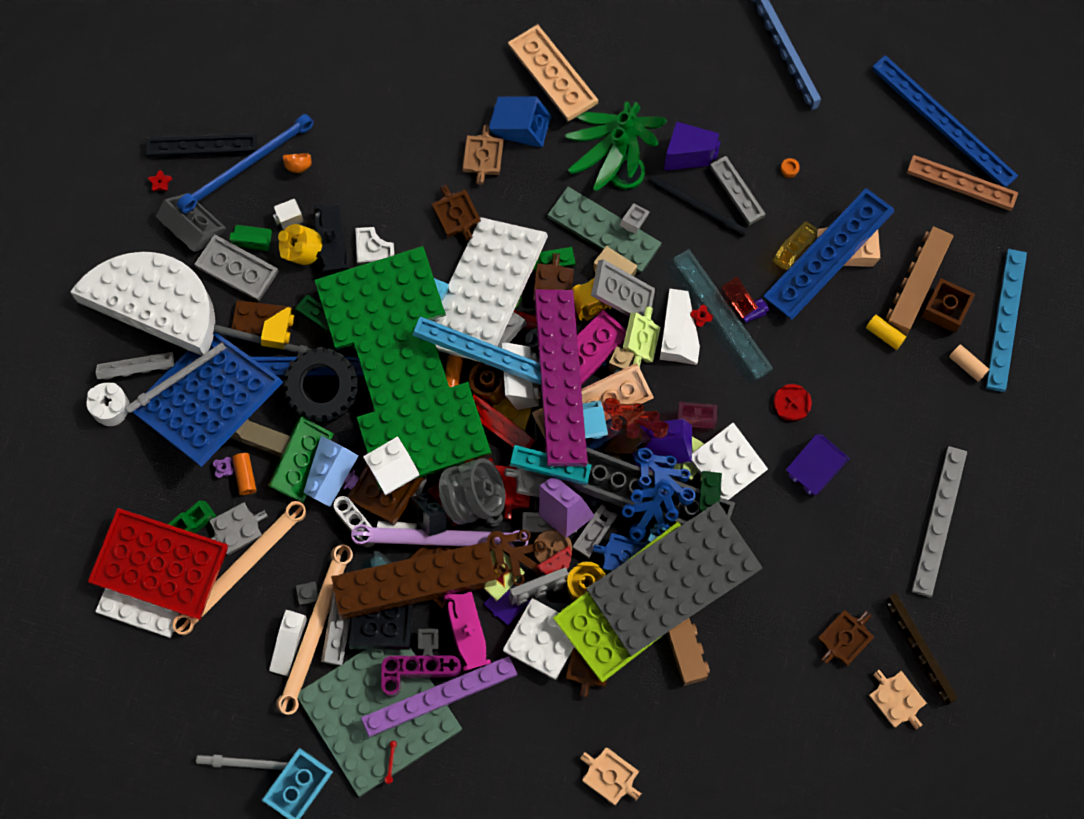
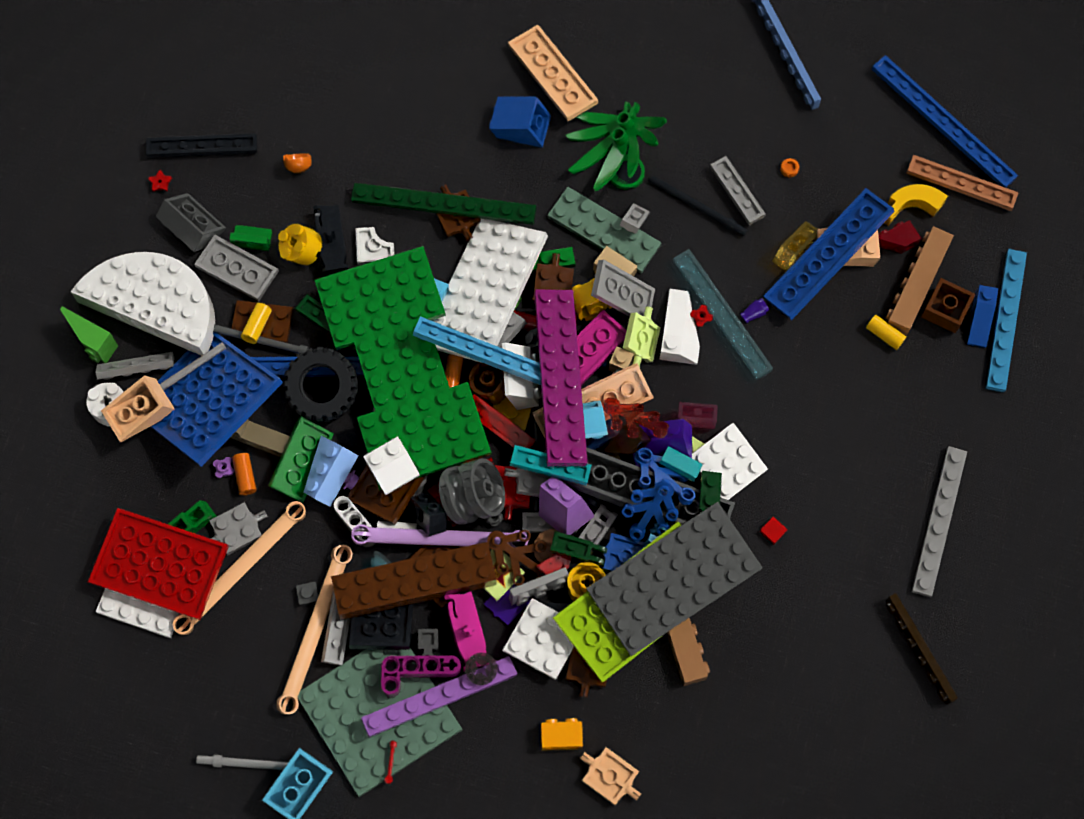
(96, 340): none -> bright green slope
(137, 408): none -> light nougat slope
(189, 202): blue piece -> none
(256, 323): none -> yellow piece
(275, 329): yellow slope -> none
(287, 214): white brick -> none
(288, 642): white slope -> none
(444, 203): none -> dark green plate
(482, 659): none -> clear smoke gear
(483, 155): medium nougat plate -> none
(561, 734): none -> light orange brick
(576, 548): none -> dark green hinge
(681, 463): none -> teal tile
(691, 147): dark purple slope -> none
(739, 296): clear red slope -> none
(773, 530): none -> red tile
(792, 403): red tile -> none
(817, 464): dark purple slope -> none
(845, 637): reddish brown plate -> none
(897, 699): light nougat plate -> none
(900, 238): none -> dark red slope
(918, 196): none -> yellow arch
(969, 363): light nougat piece -> none
(982, 315): none -> blue slope

